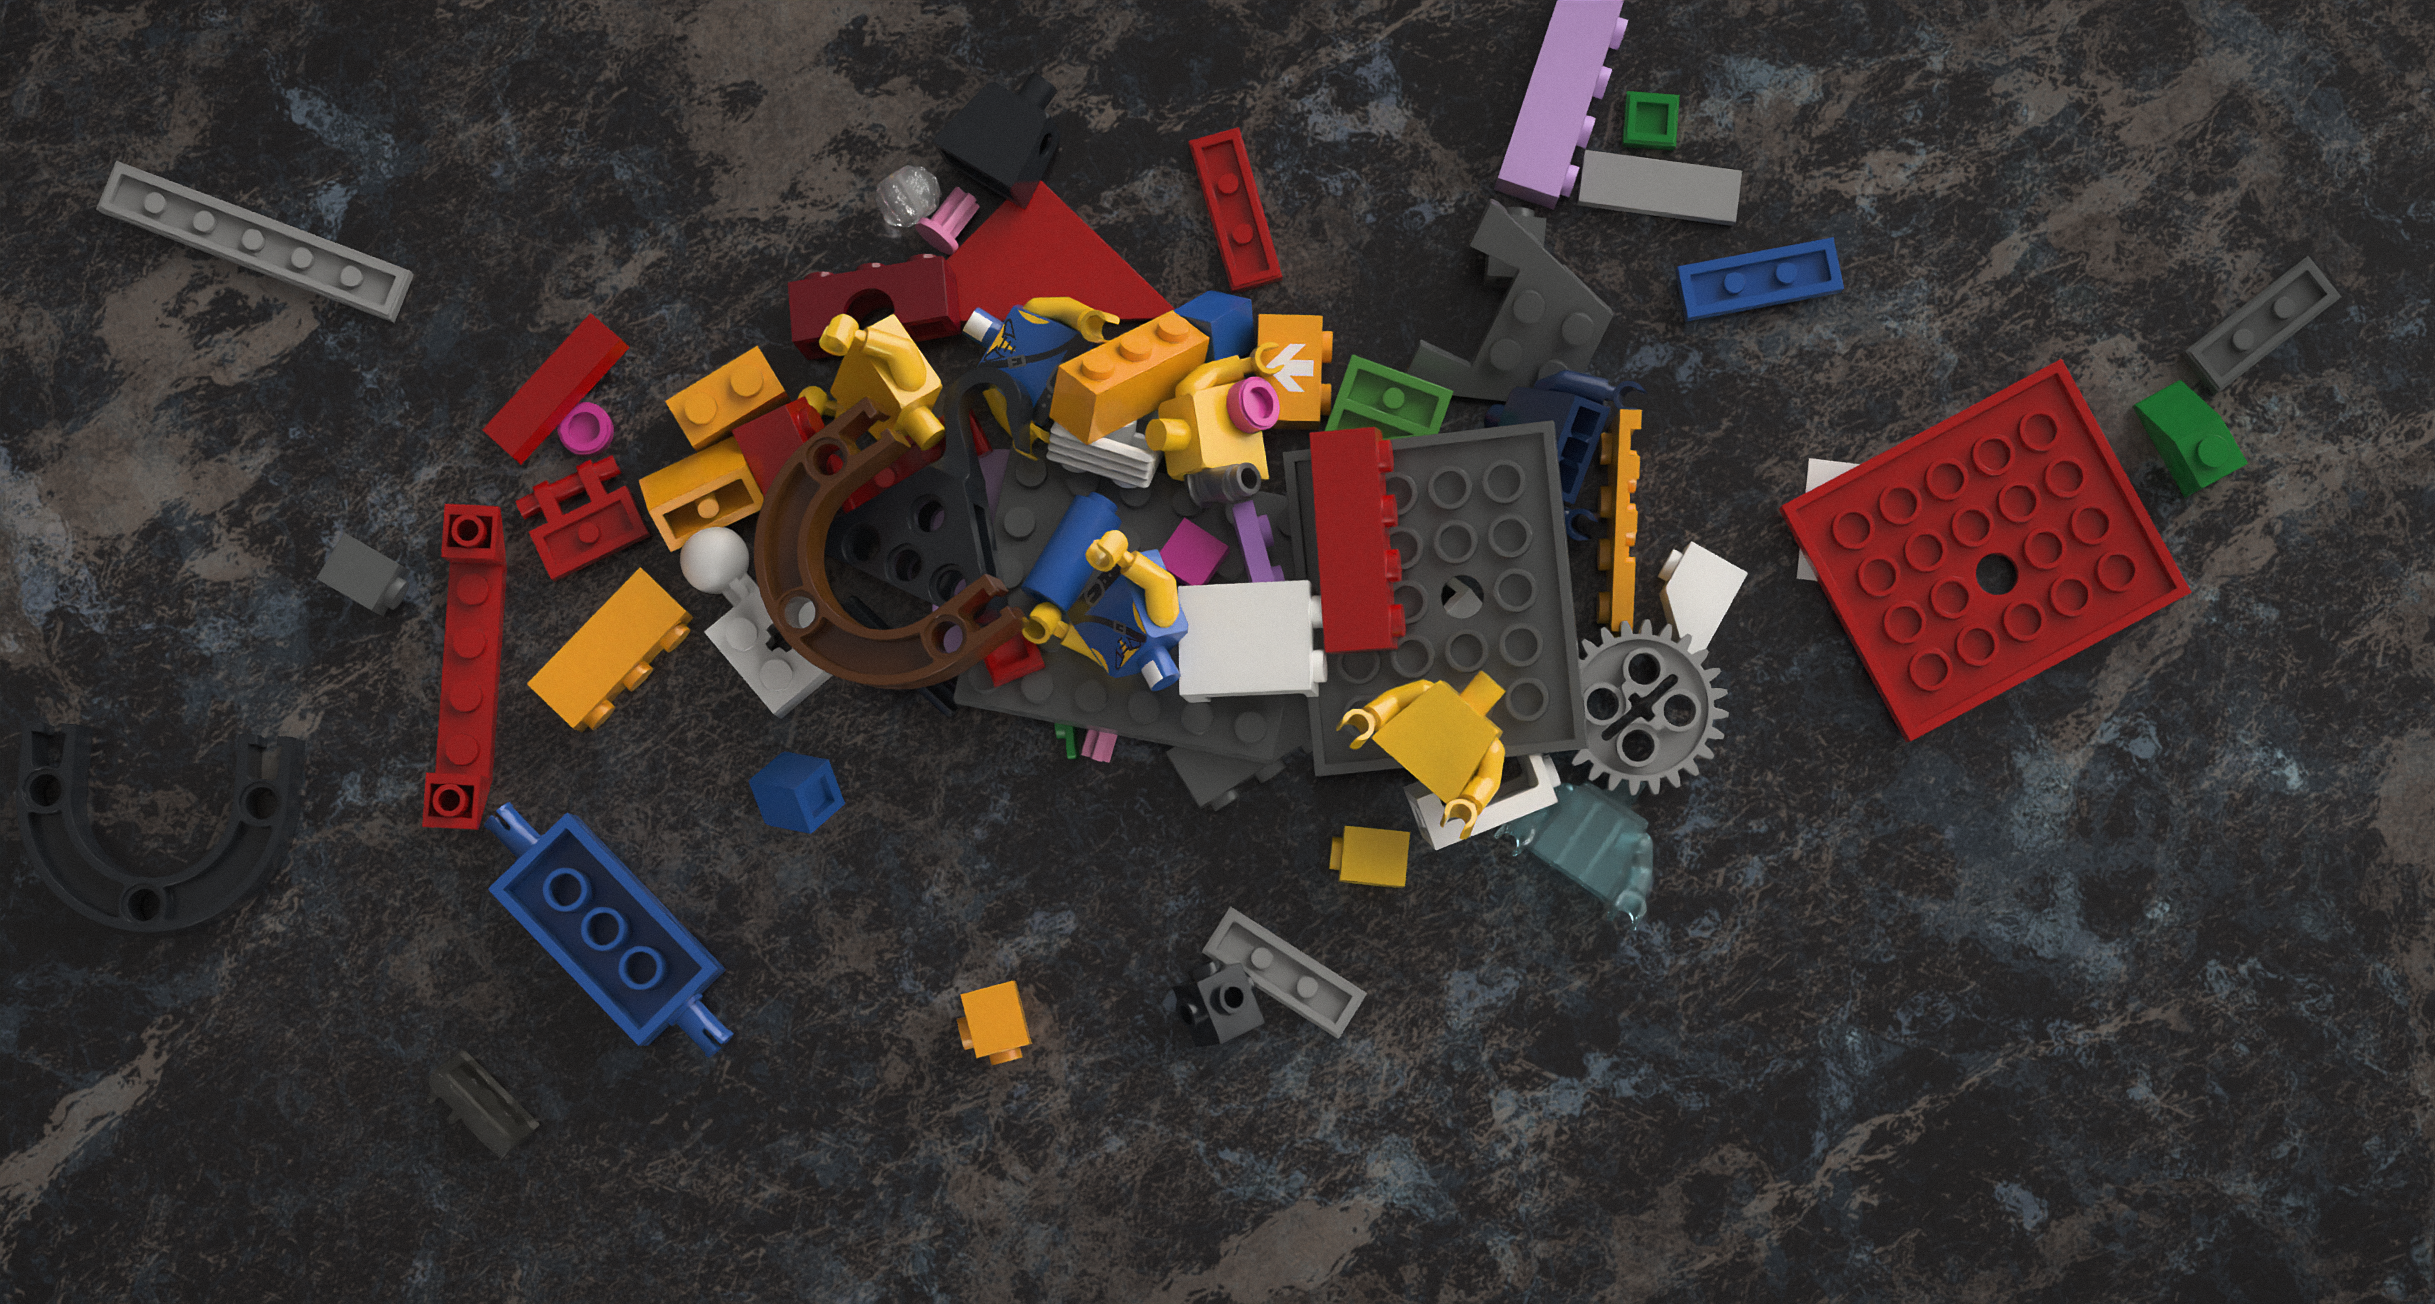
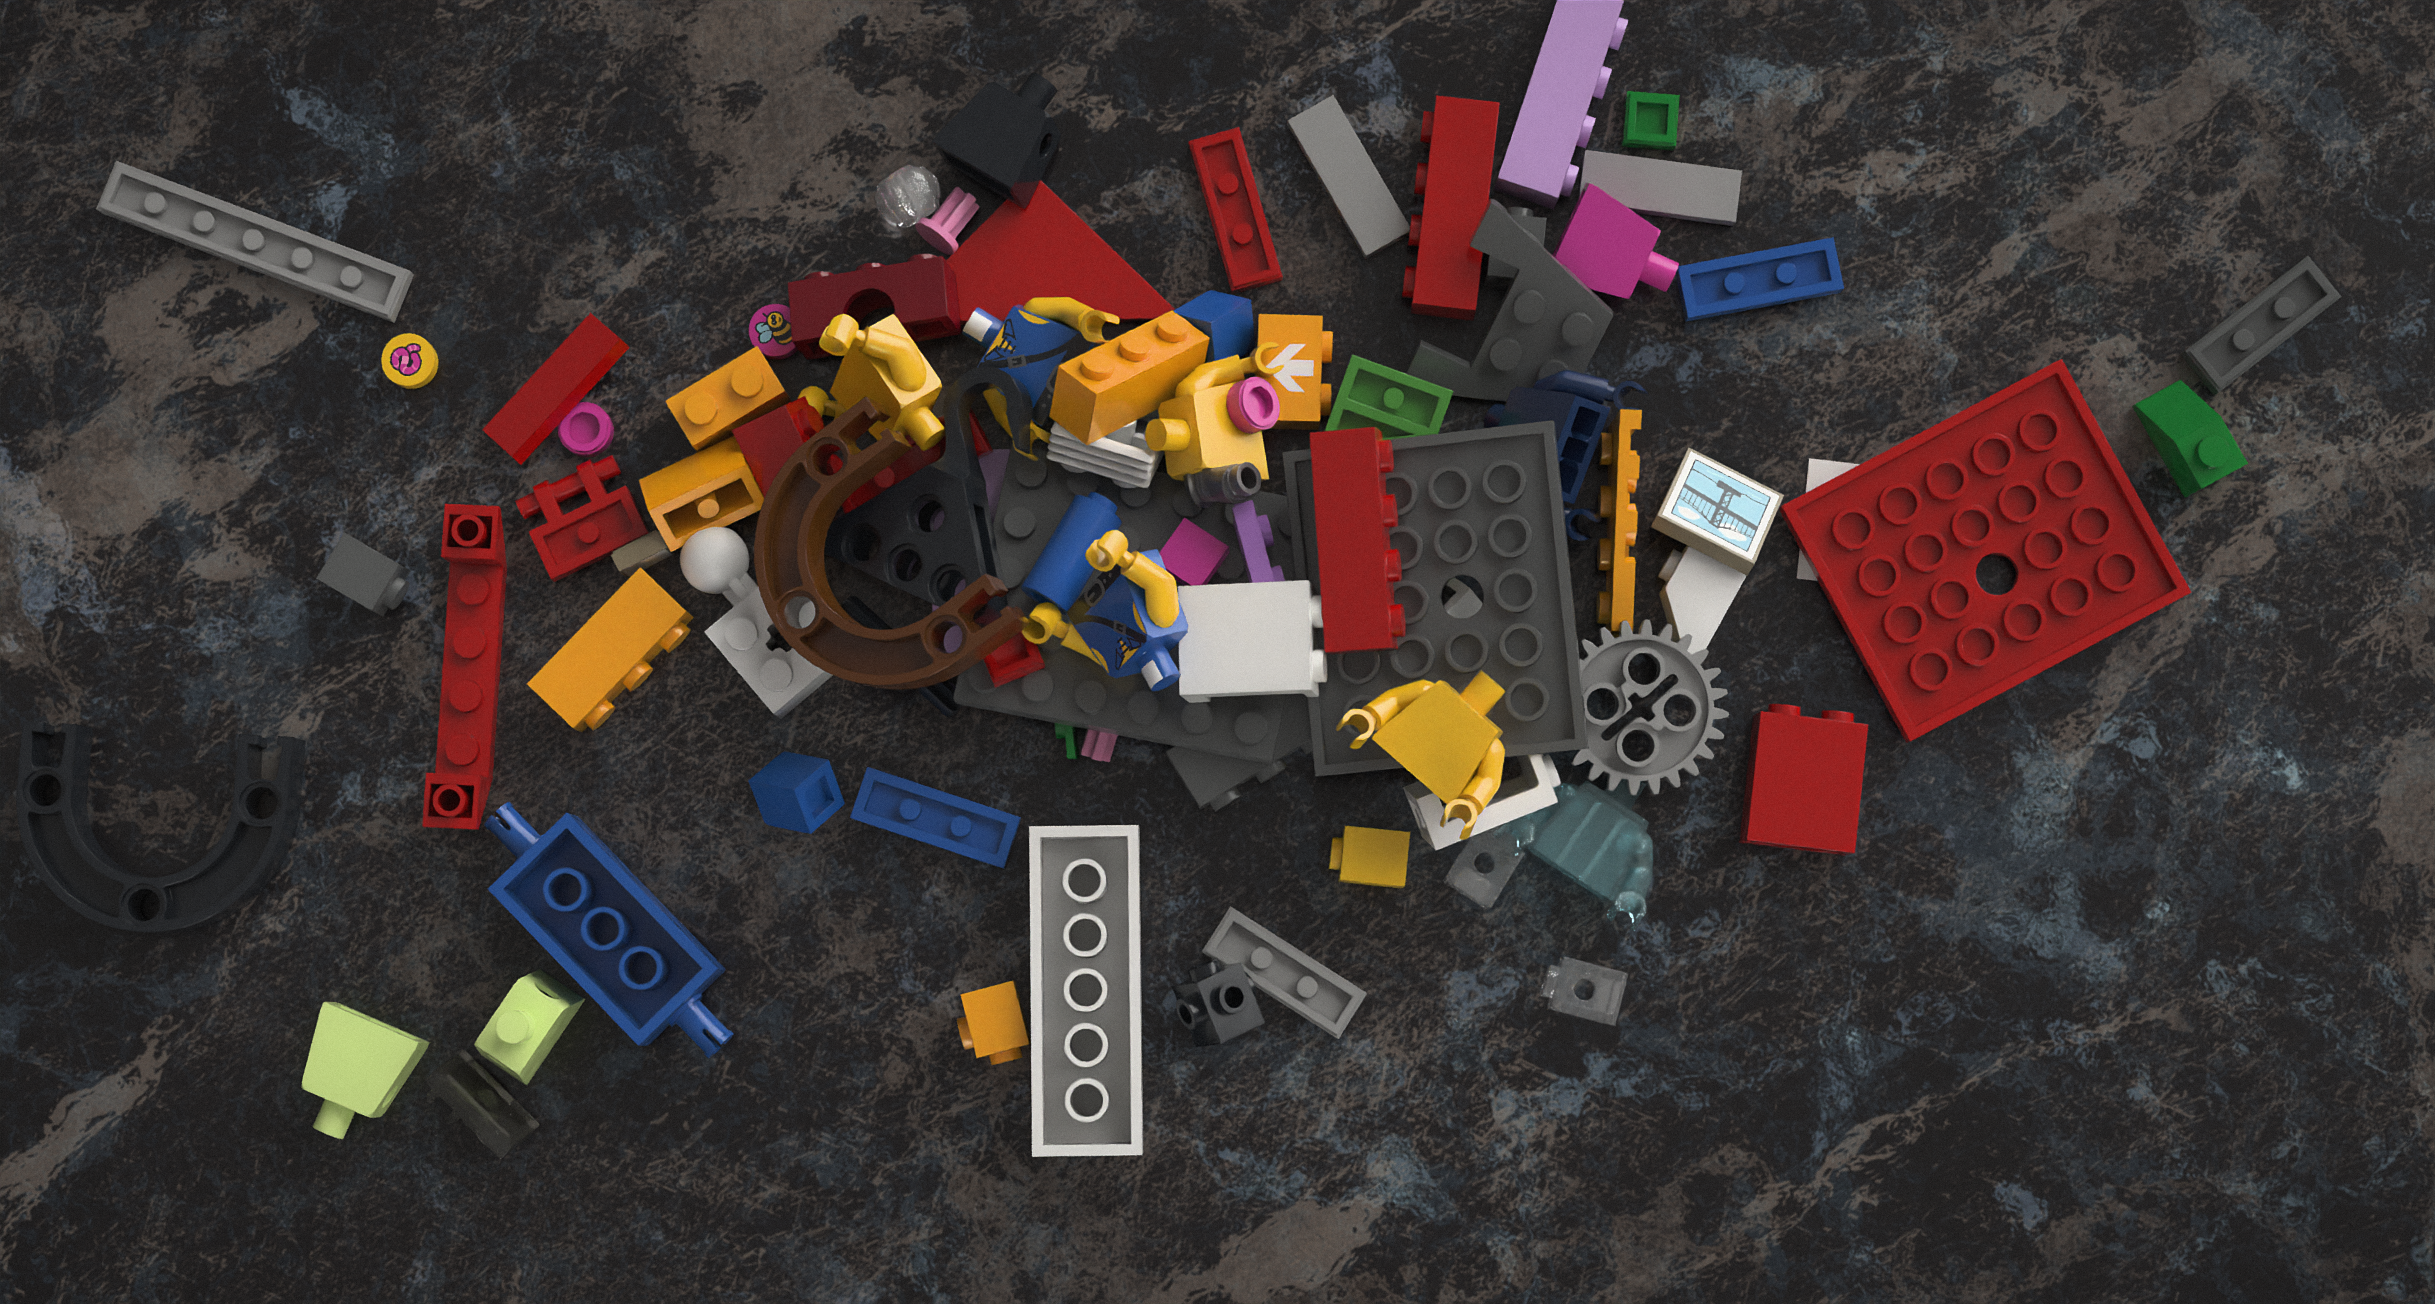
(356, 1066): none -> yellowish green torso
(409, 361): none -> yellow tile
(528, 1024): none -> yellowish green torso
(641, 553): none -> dark tan tile
(772, 331): none -> tile
(935, 818): none -> blue plate
(1086, 990): none -> white brick
(1349, 177): none -> light grey tile
(1455, 197): none -> red brick
(1481, 887): none -> clear brick
(1606, 997): none -> clear brick
(1612, 246): none -> dark pink torso
(1717, 511): none -> tile
(1804, 780): none -> red brick

